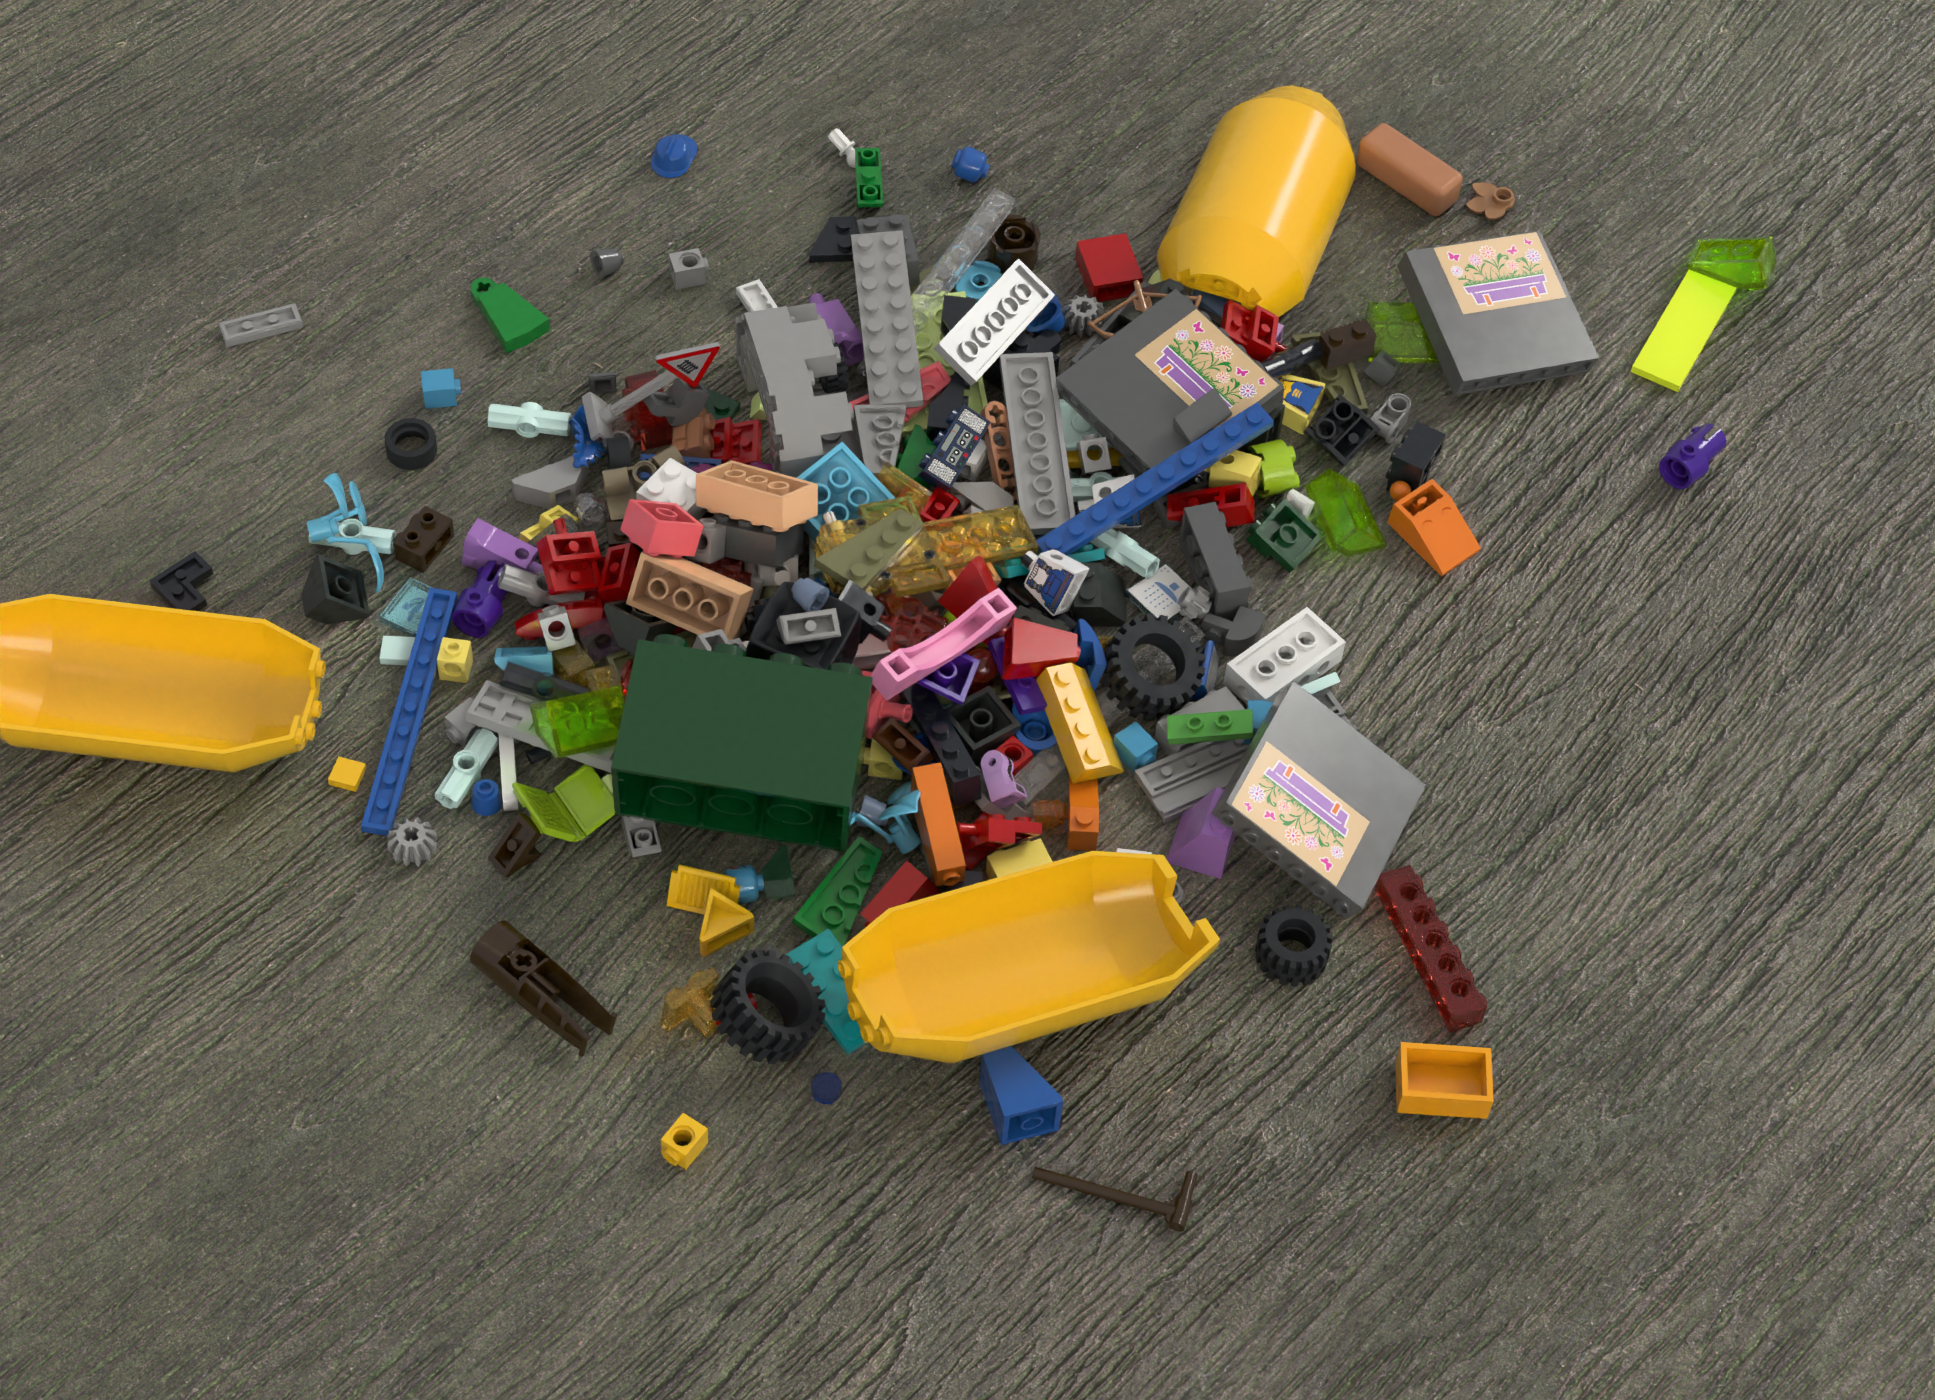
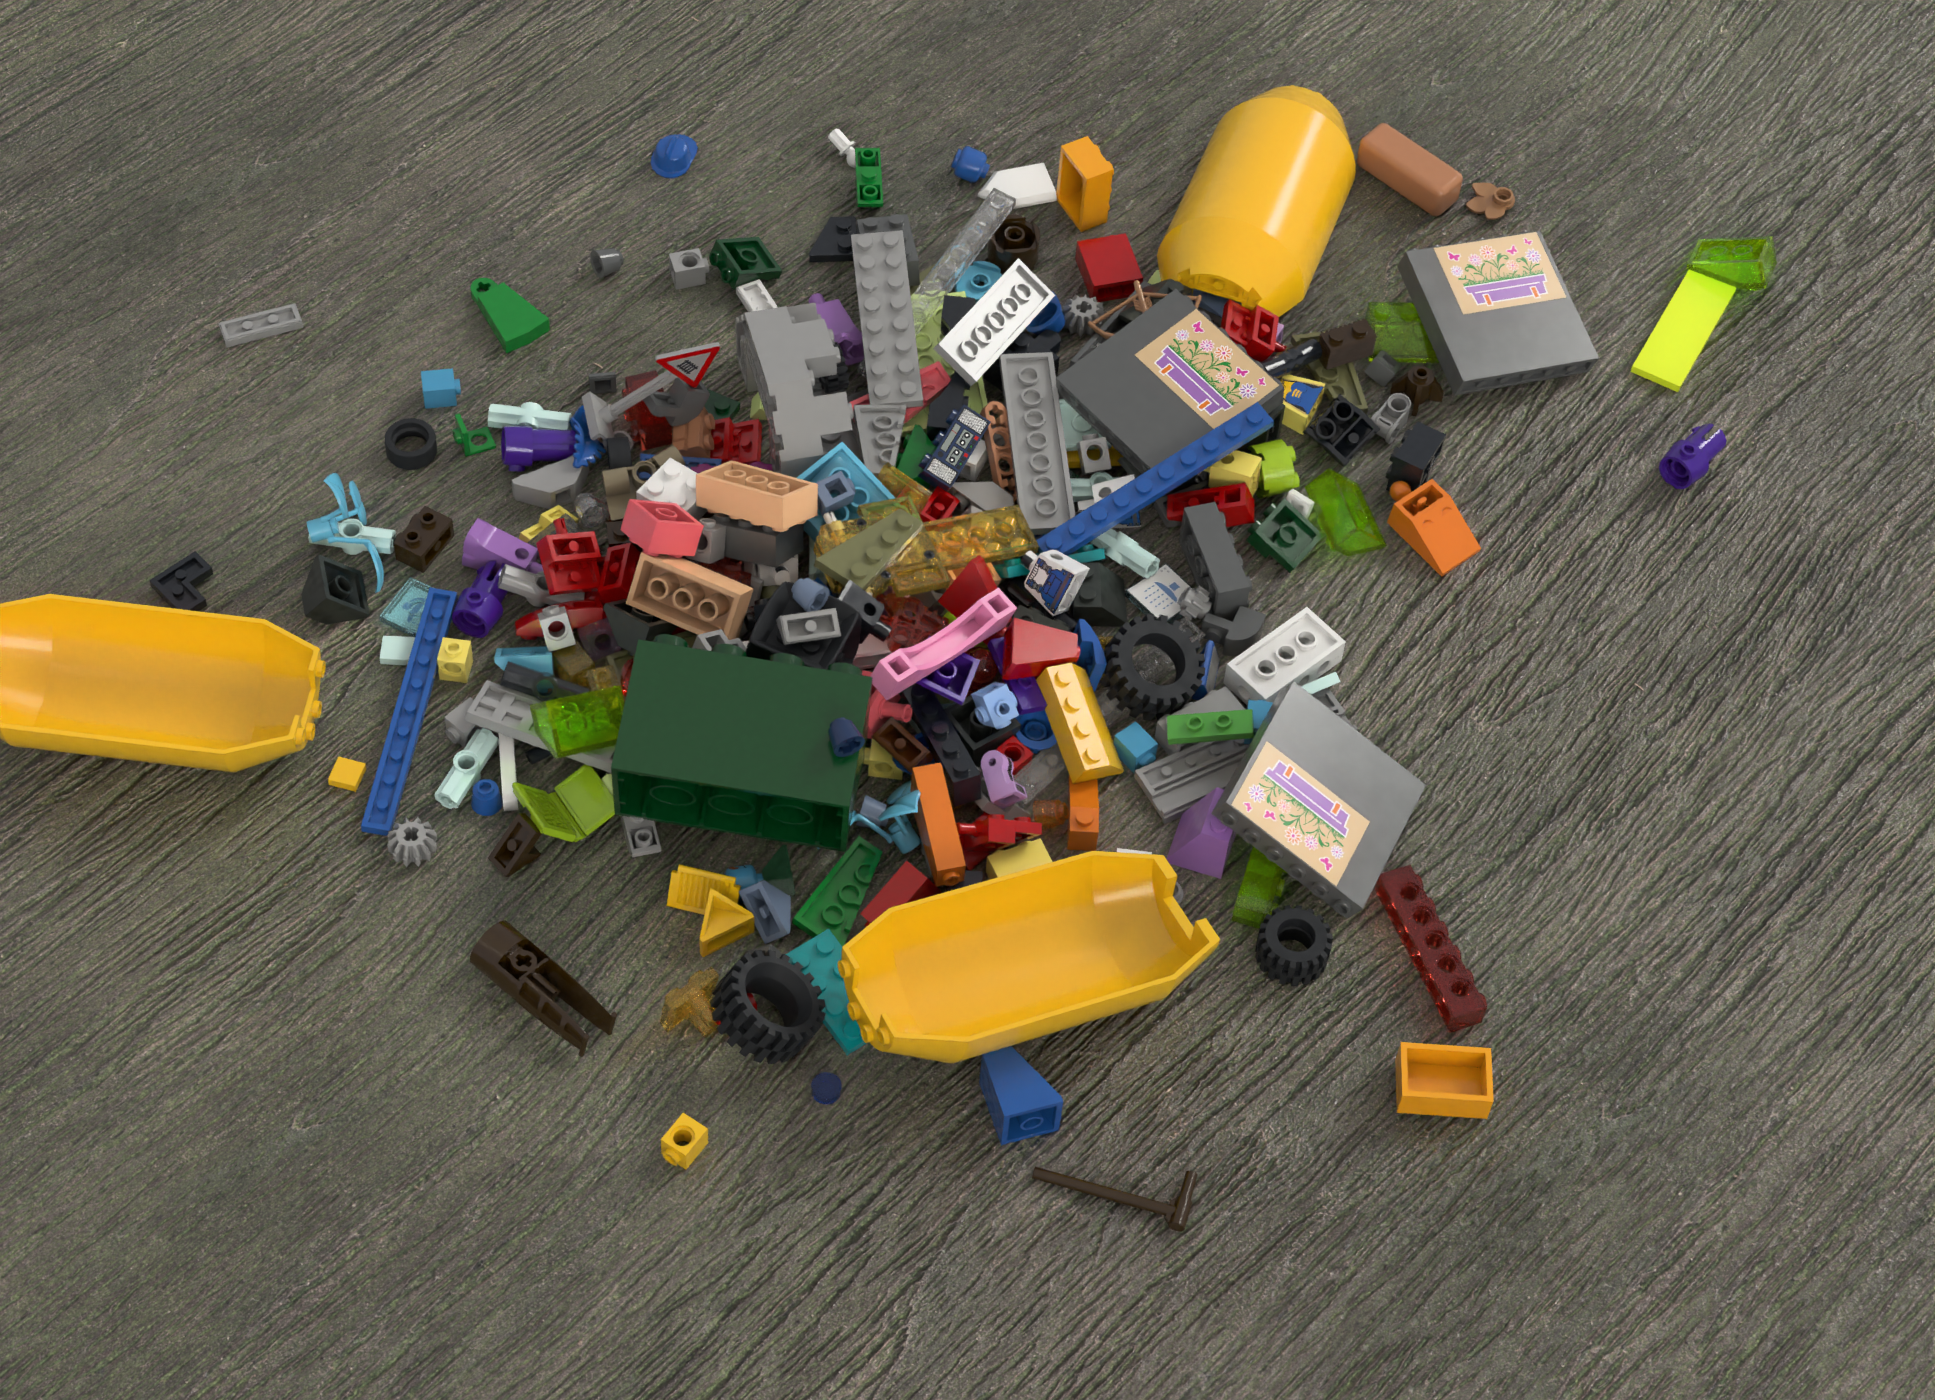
(464, 438): none -> green bracket
(523, 445): none -> dark purple piece
(743, 261): none -> dark green plate
(770, 909): none -> sand blue slope
(838, 485): none -> sand blue brick
(845, 737): none -> dark blue hat
(995, 705): none -> light blue brick
(1027, 184): none -> white tile
(1084, 183): none -> light orange piece
(1201, 416): dark grey slope -> none
(1258, 890): none -> clear neon green brick
(1418, 385): none -> dark brown brick

